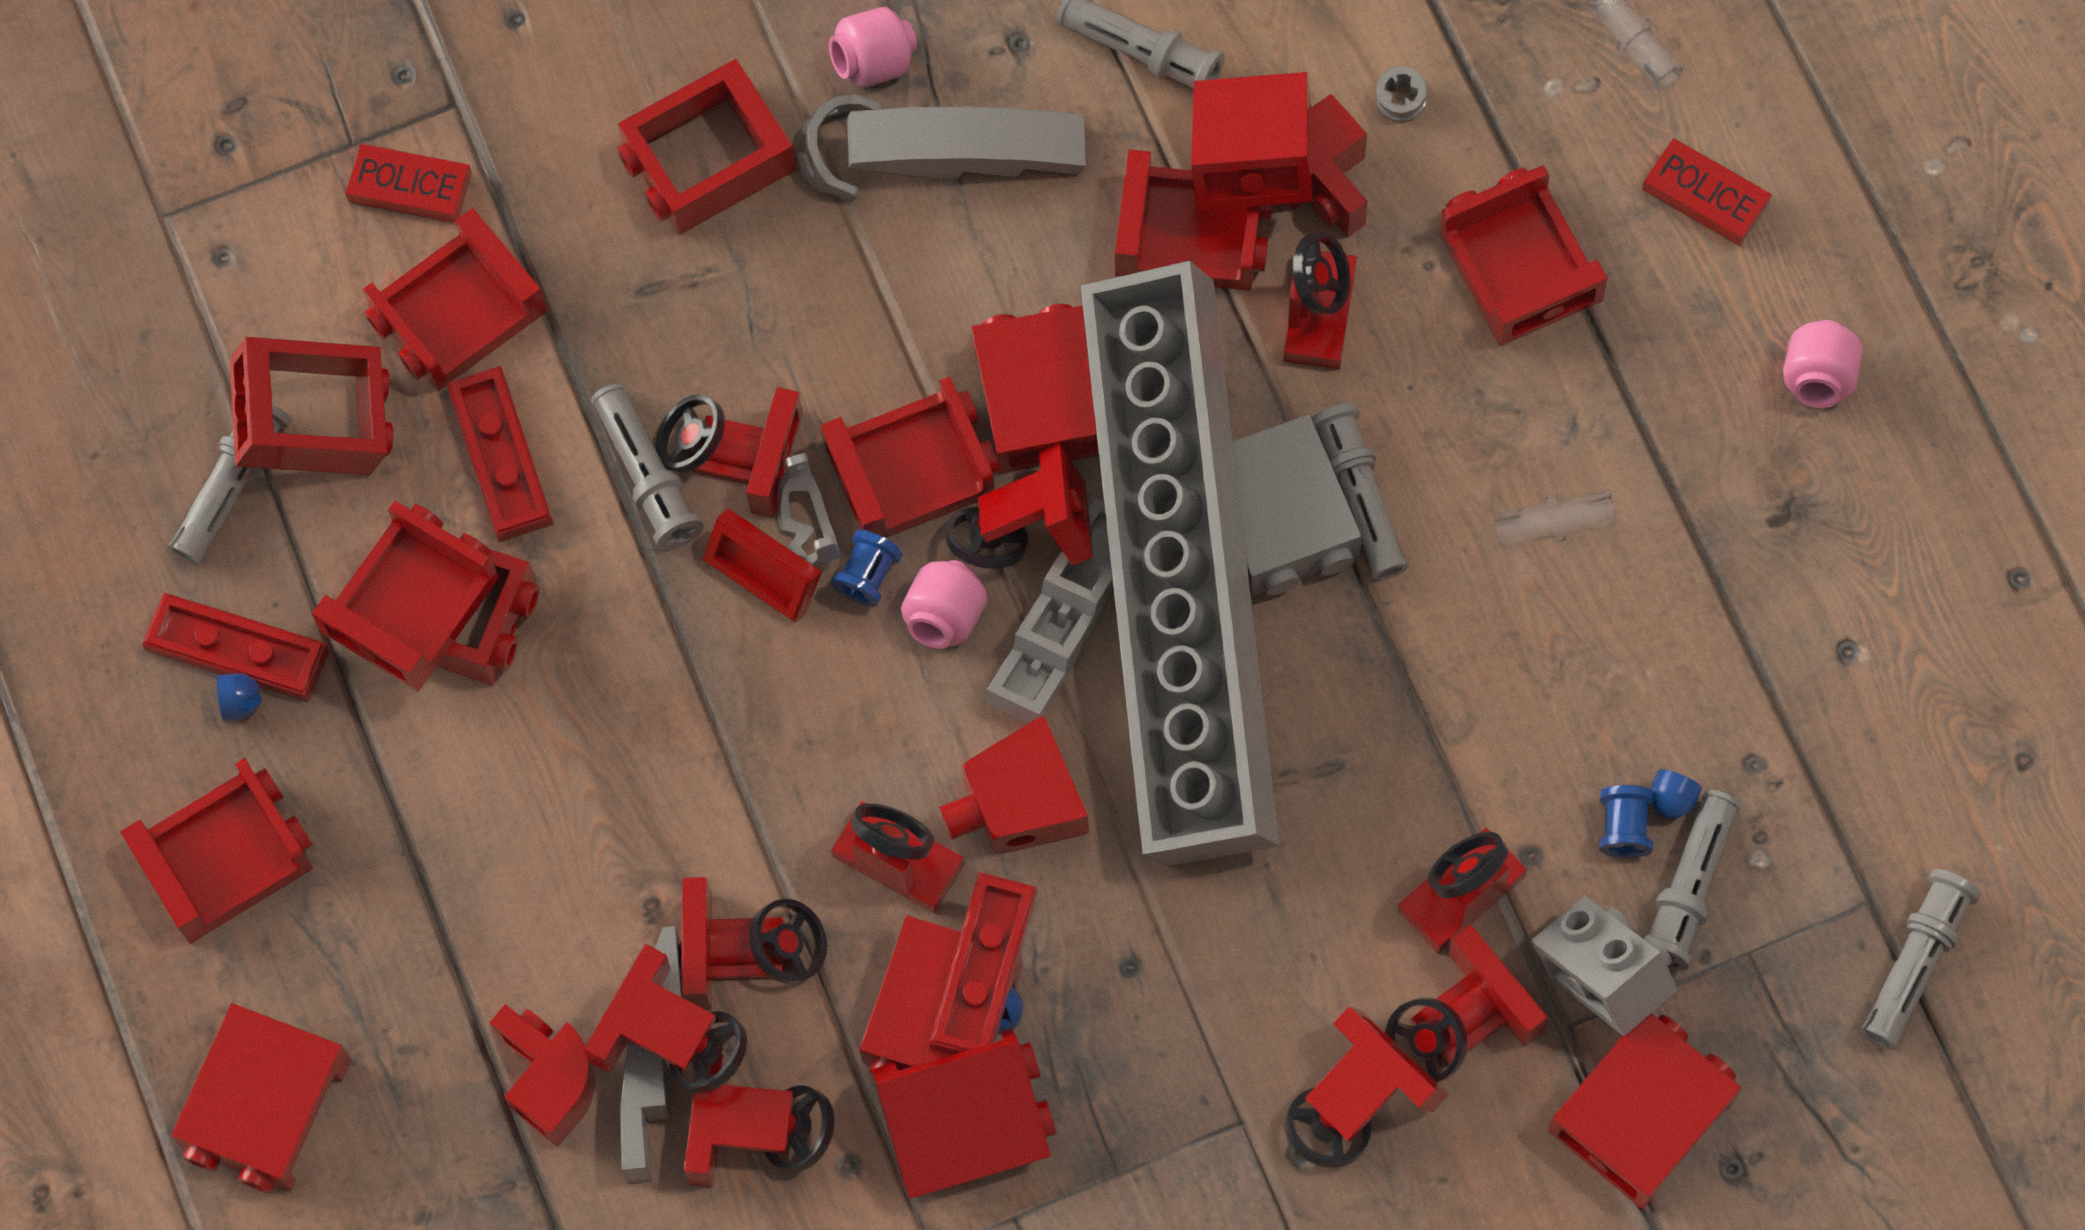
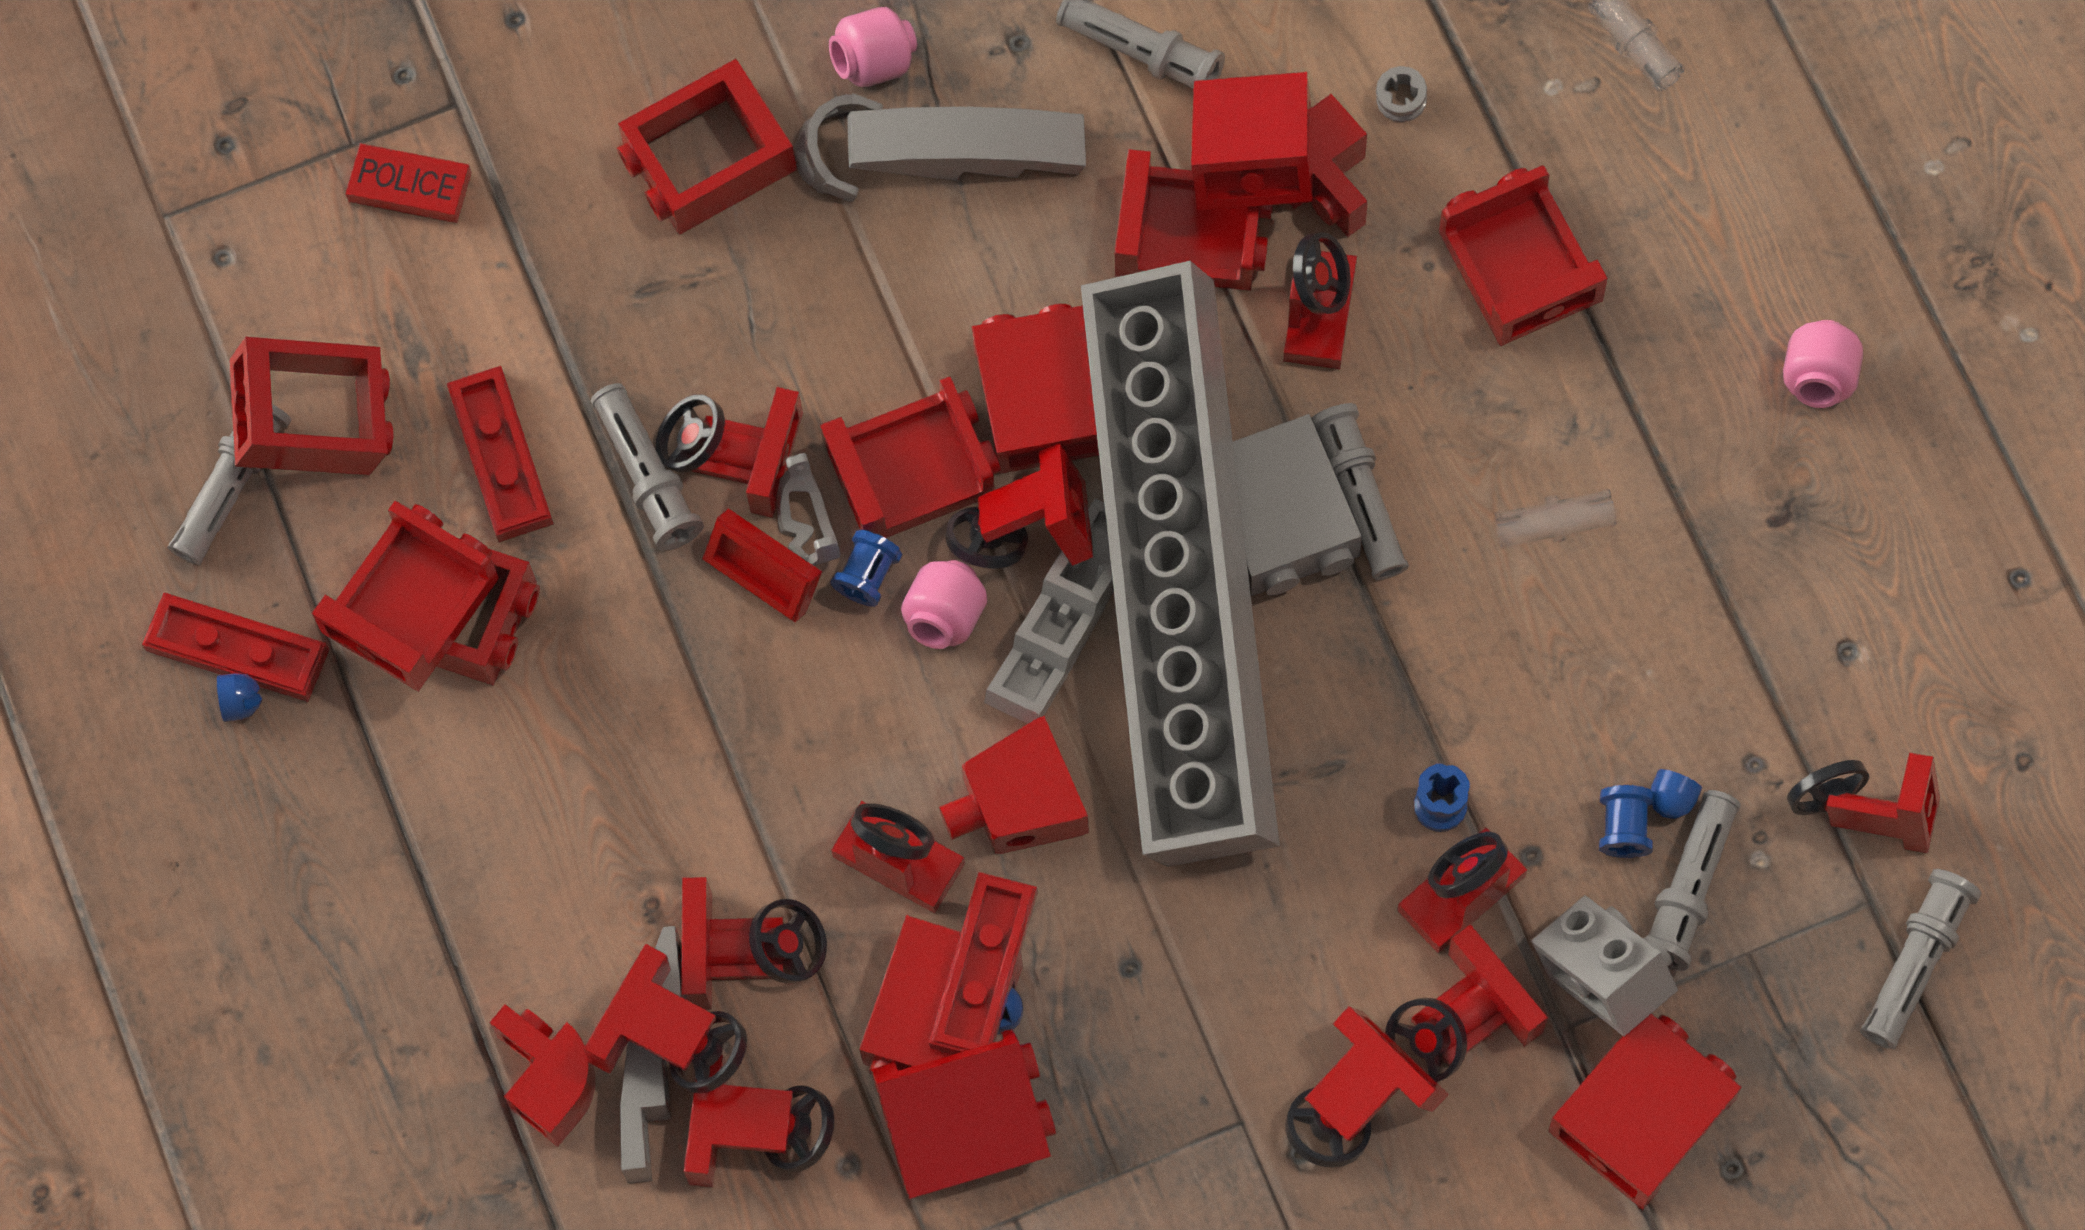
(221, 852): red panel -> none
(257, 1098): red panel -> none
(456, 304): red panel -> none
(1443, 780): none -> blue bush
(1706, 191): red tile -> none
(1907, 819): none -> red piece

